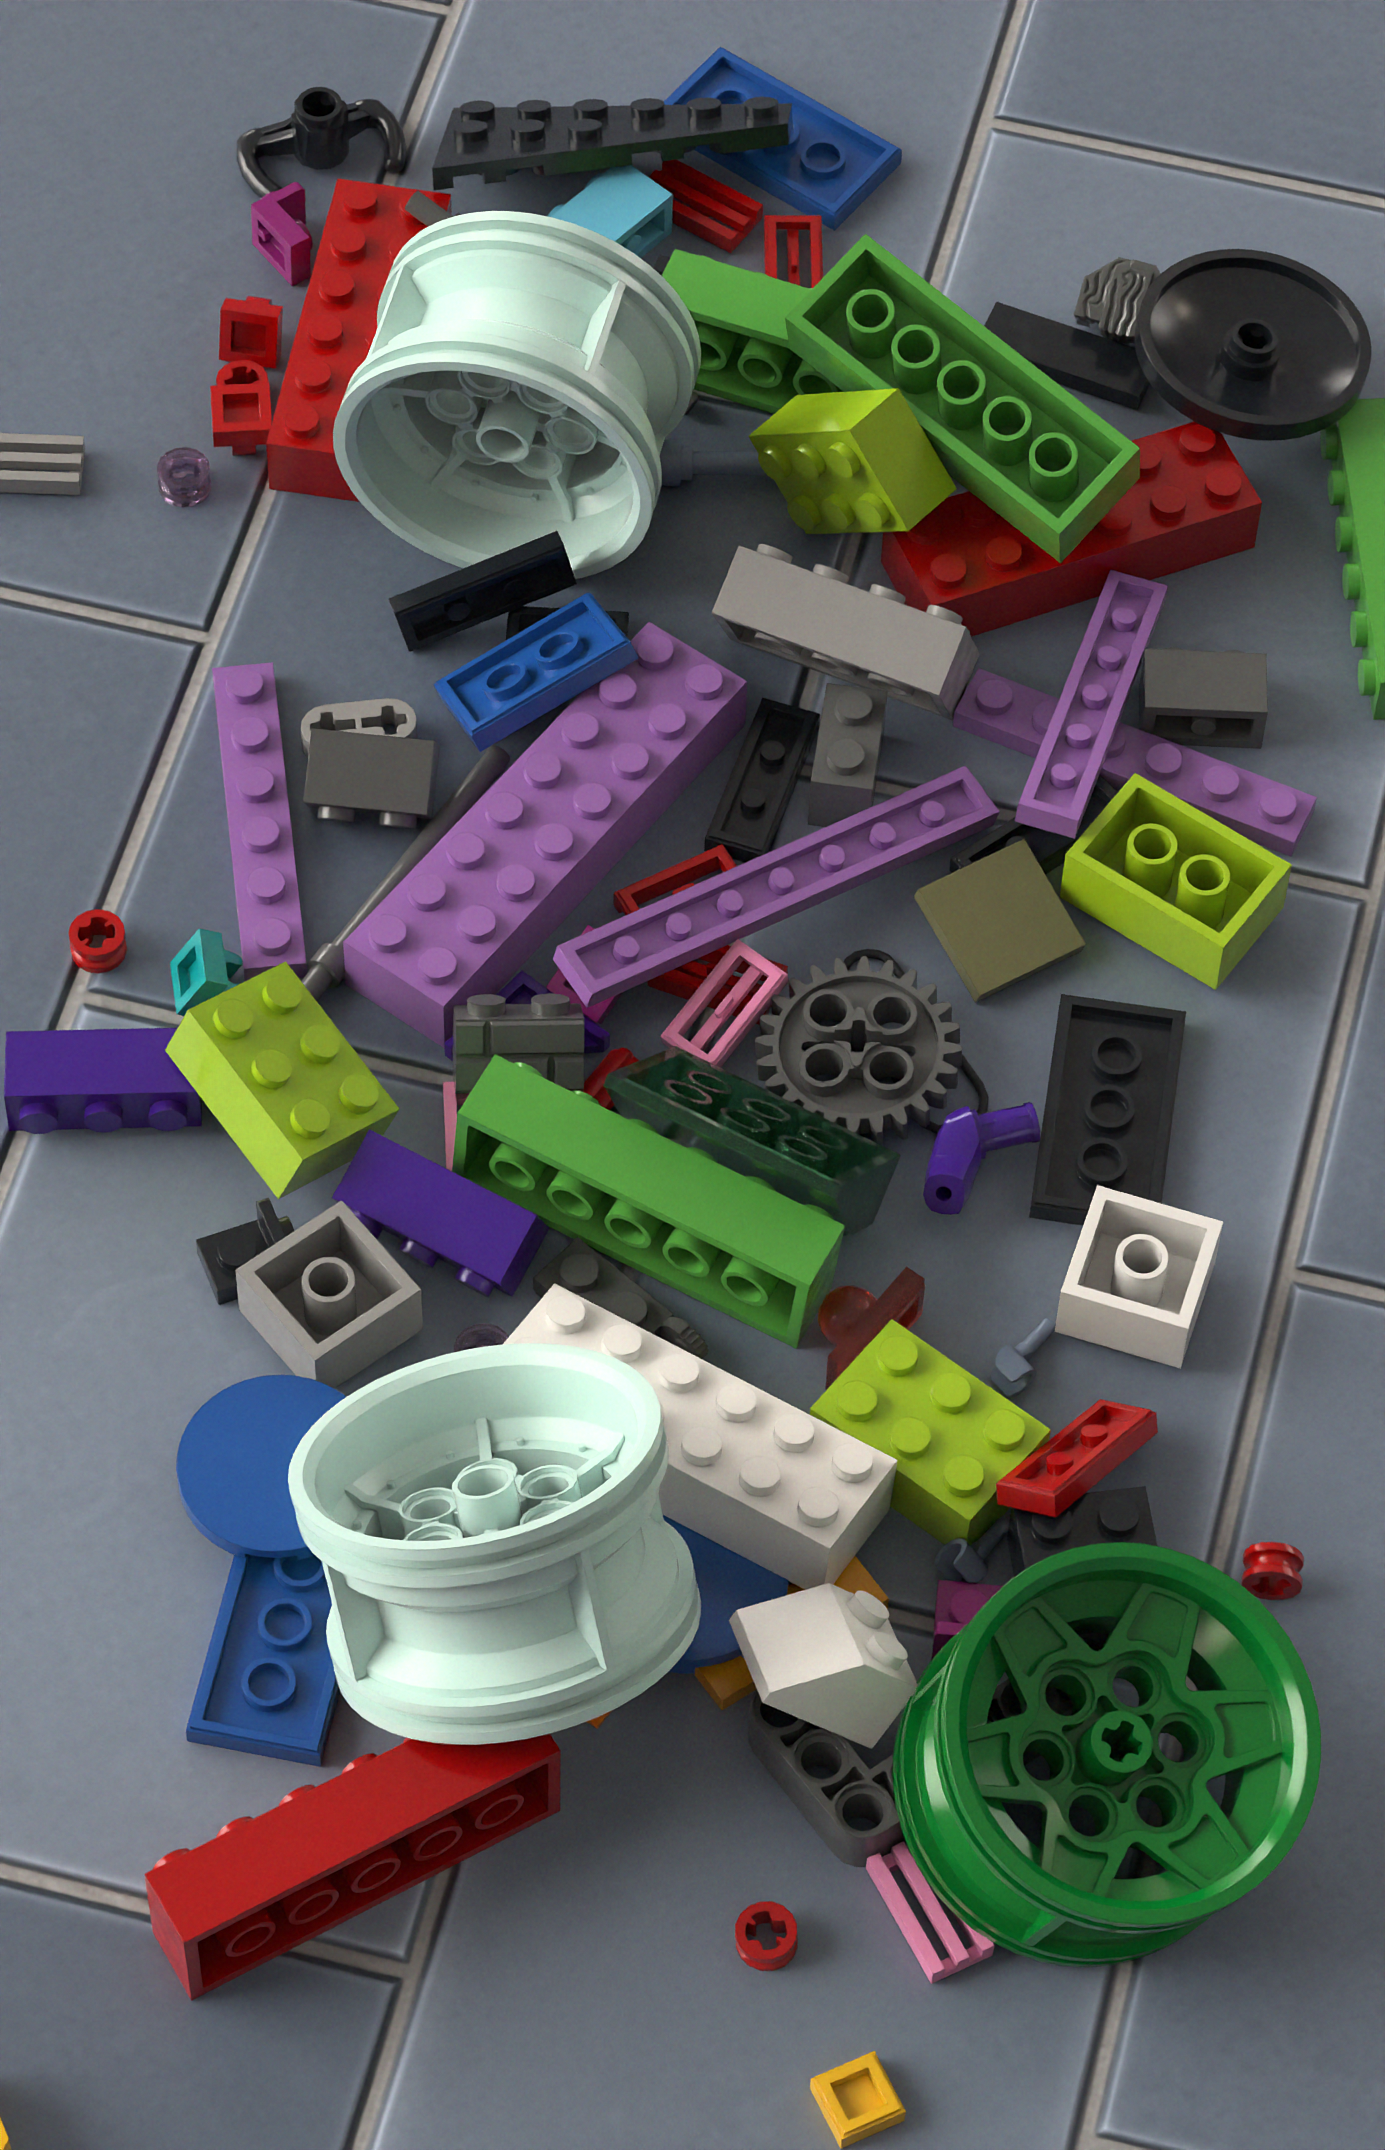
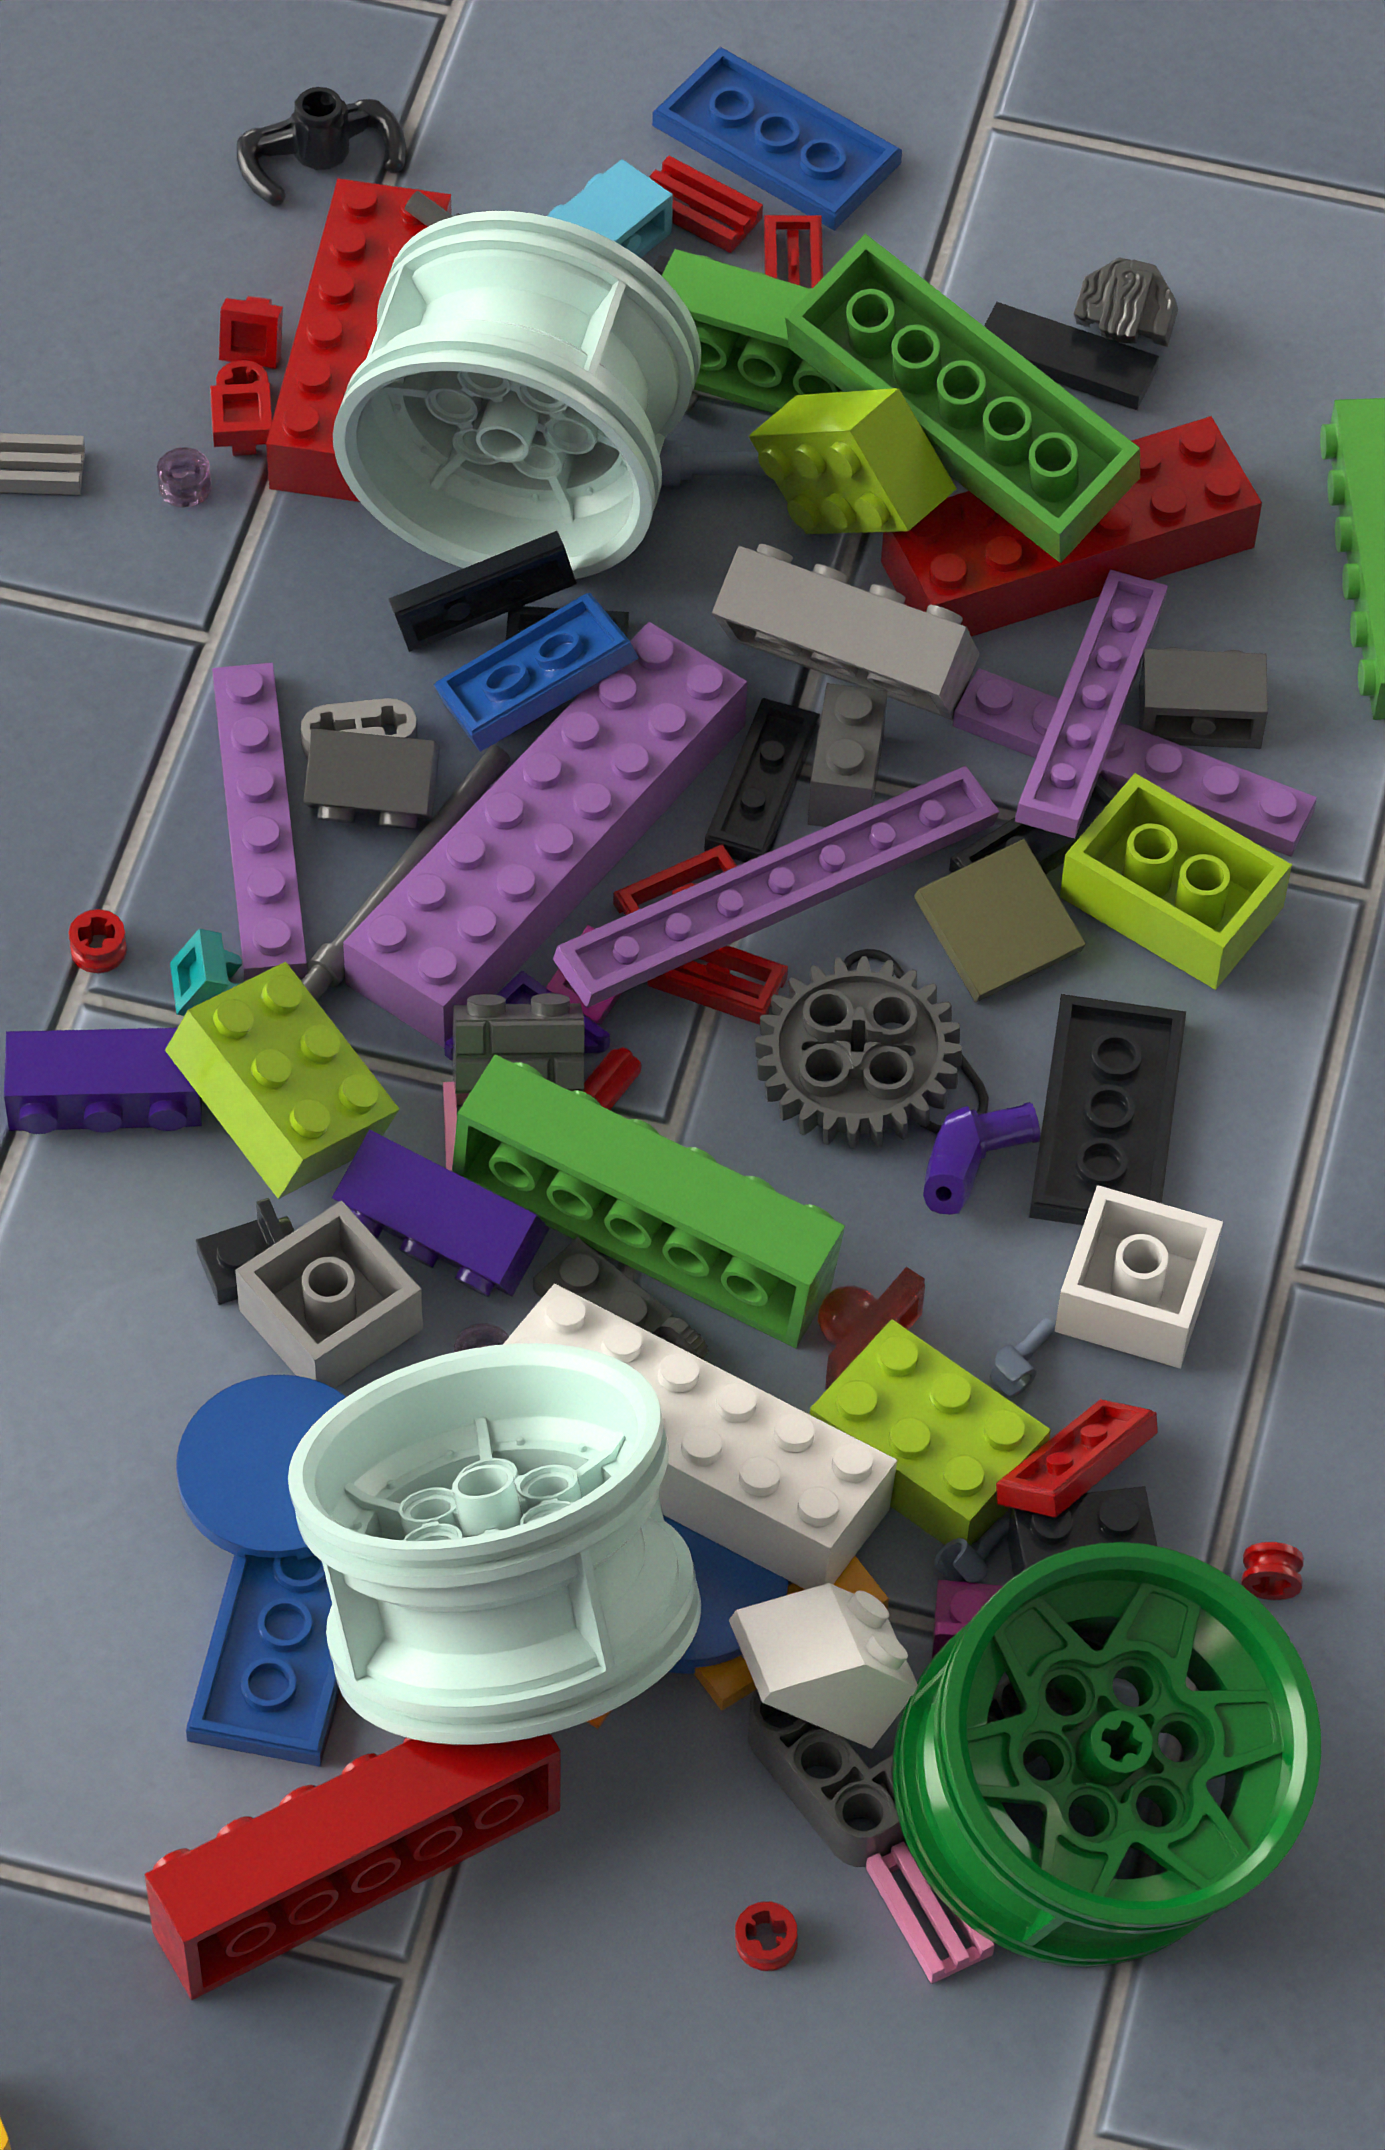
(281, 232): magenta bracket -> none
(598, 136): black wing -> none
(706, 992): bright pink tile -> none
(757, 1134): clear green slope -> none
(857, 2099): yellow tile -> none
(1252, 344): black dish -> none

